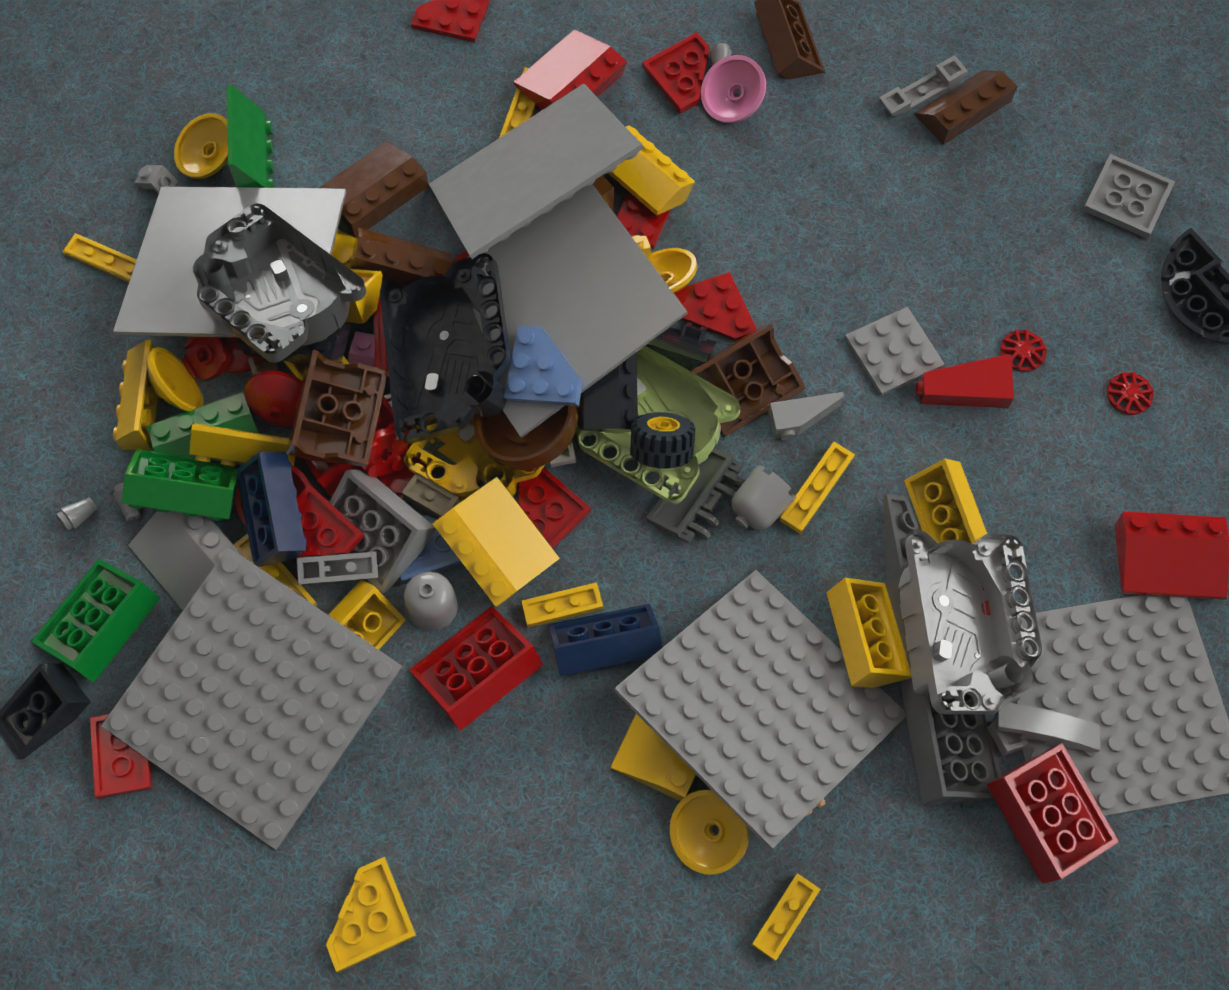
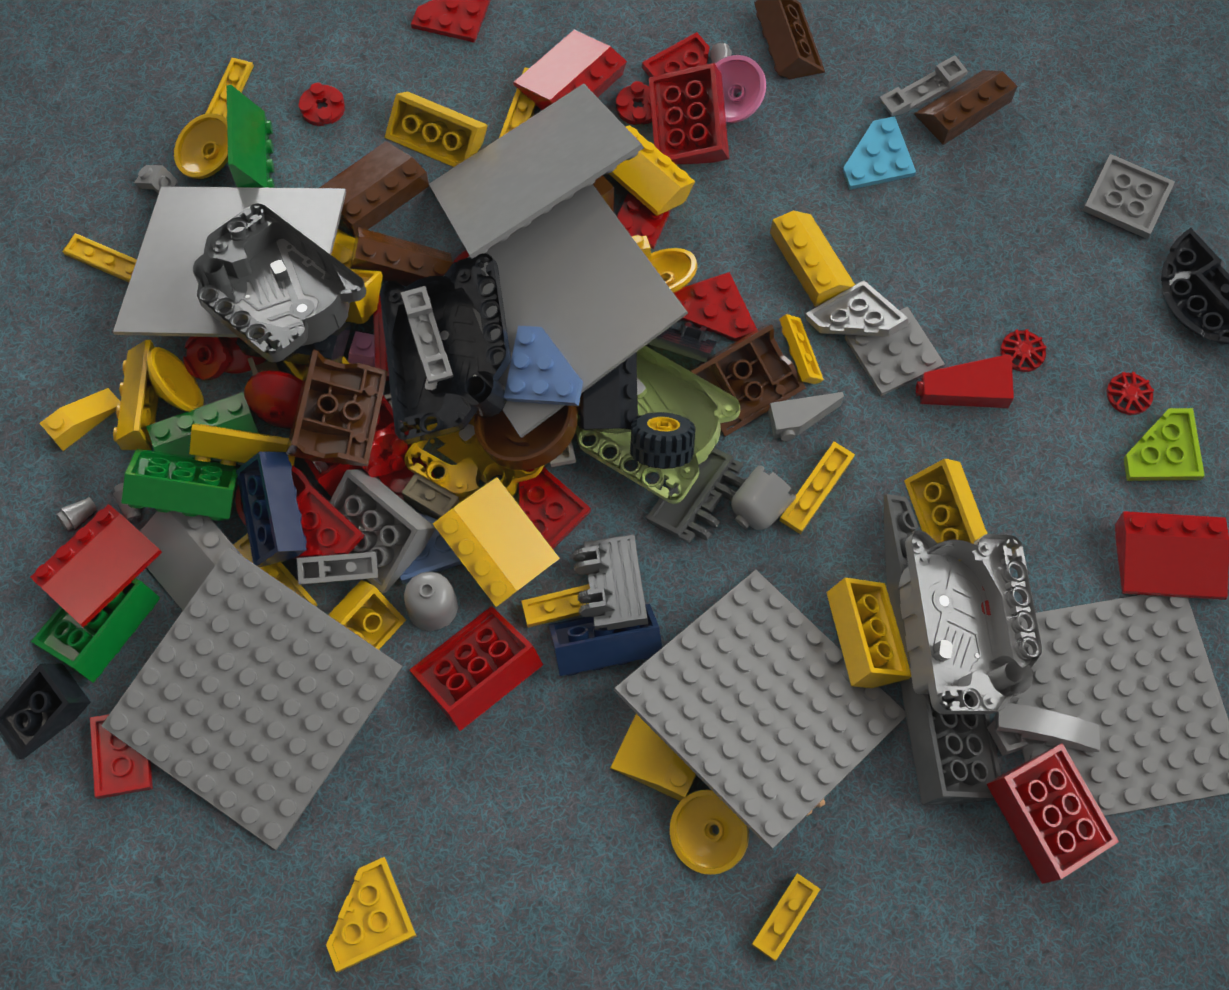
(79, 417): none -> yellow slope
(95, 565): none -> red slope
(235, 75): none -> yellow tile
(317, 94): none -> red plate
(426, 335): none -> light grey slope
(434, 129): none -> yellow slope
(613, 583): none -> hinge
(625, 104): none -> red plate
(690, 115): none -> red slope
(801, 349): none -> yellow plate
(810, 256): none -> yellow slope
(857, 312): none -> light grey plate
(879, 156): none -> medium azure plate
(1167, 450): none -> lime plate

